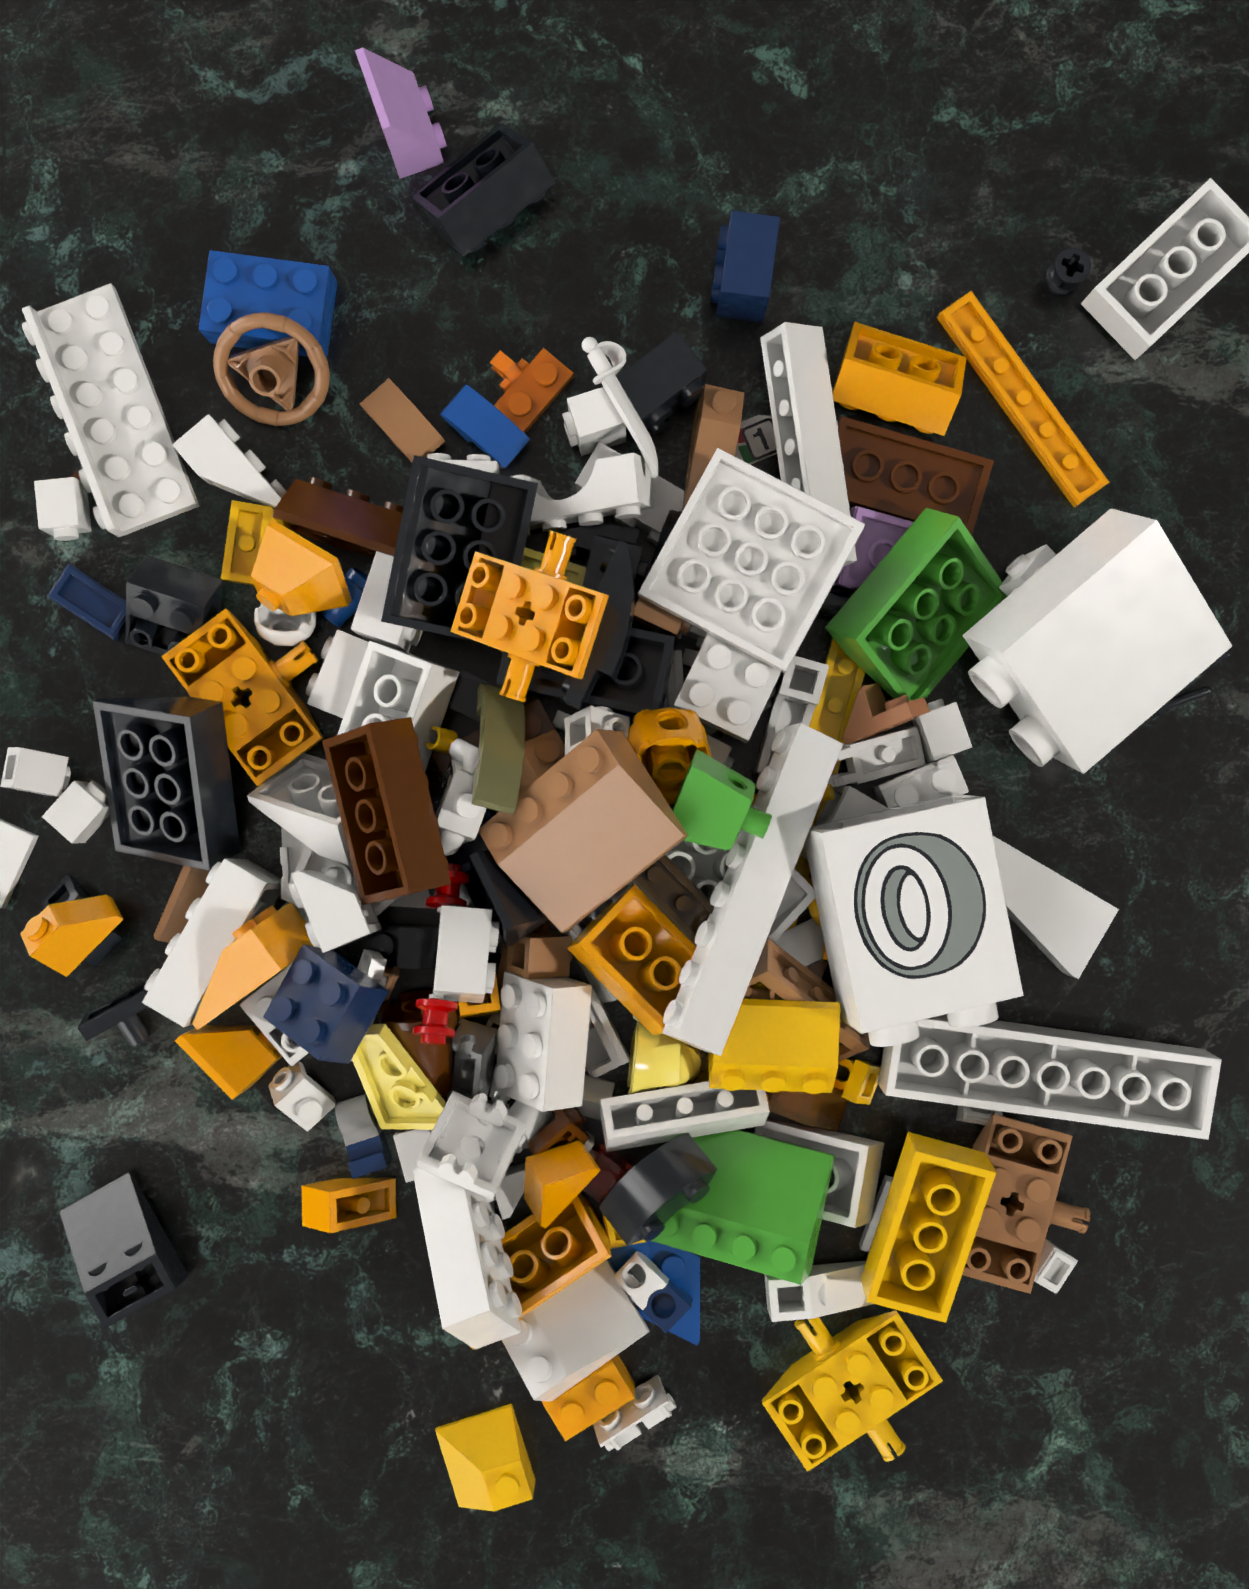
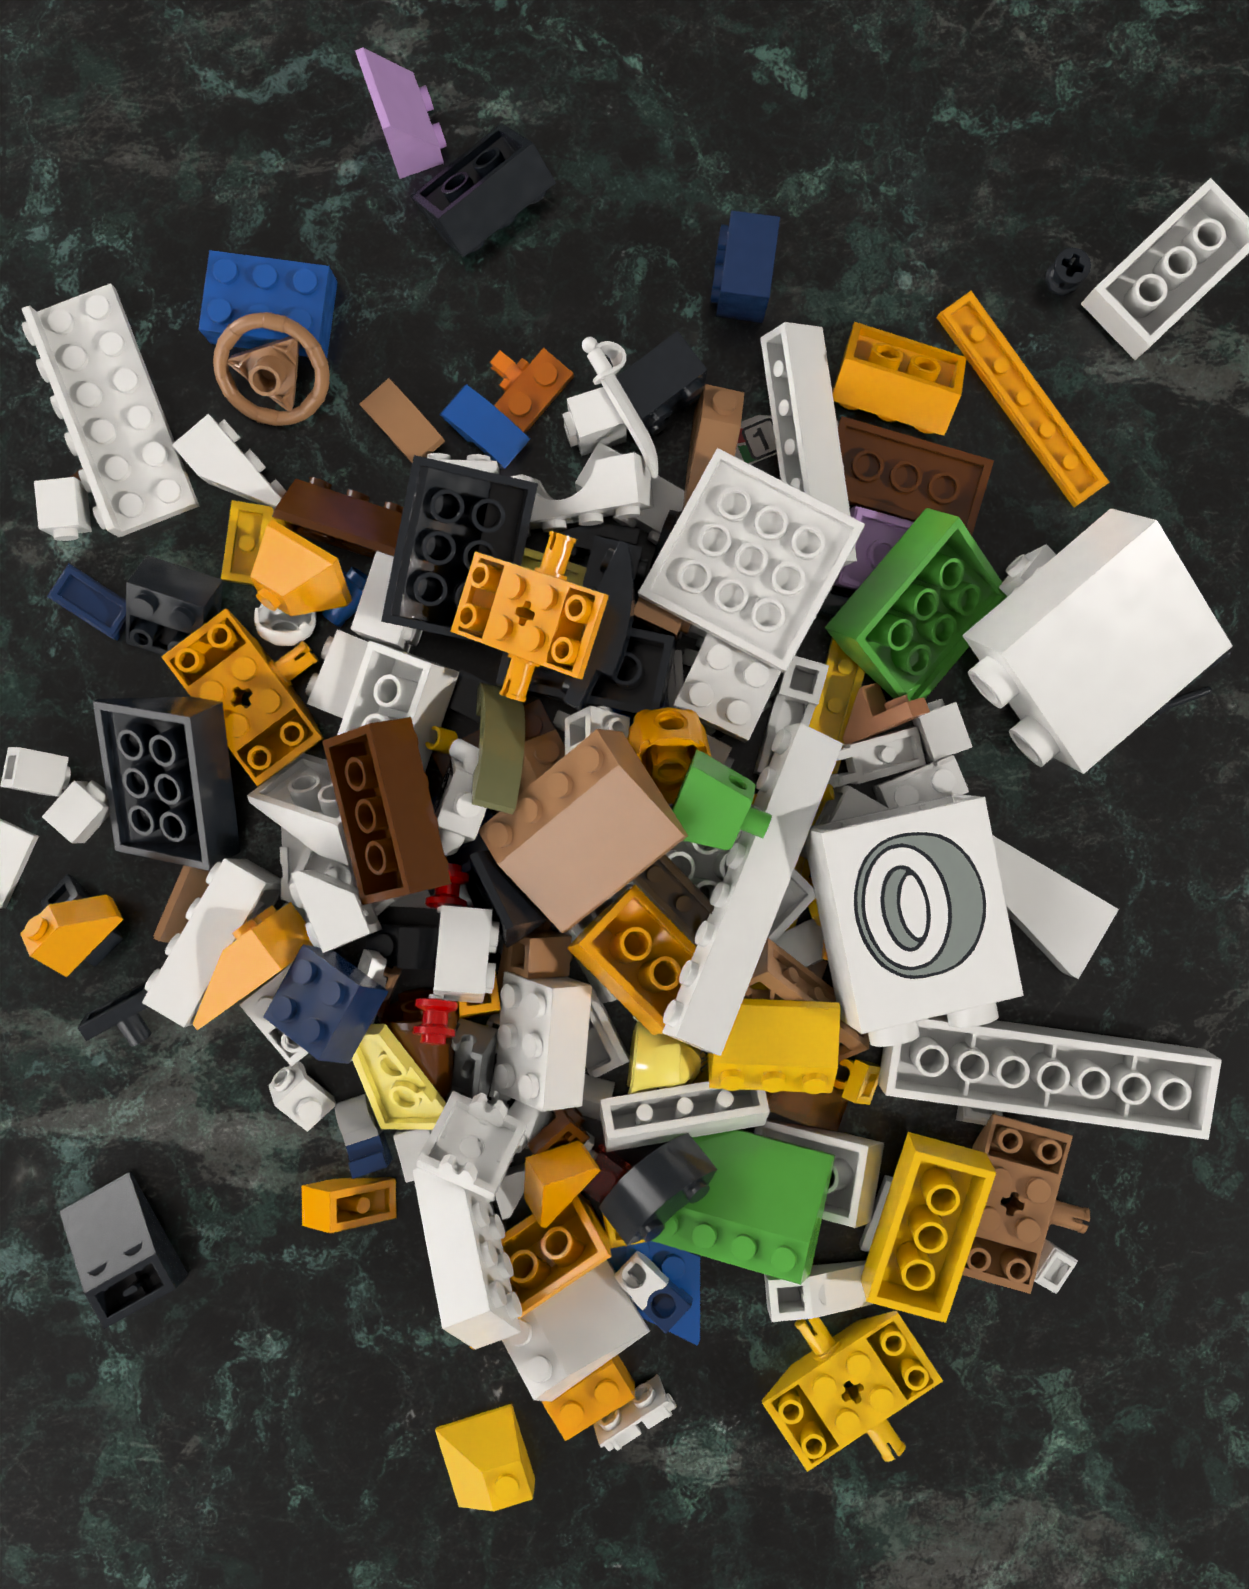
(230, 1054): light orange slope -> none

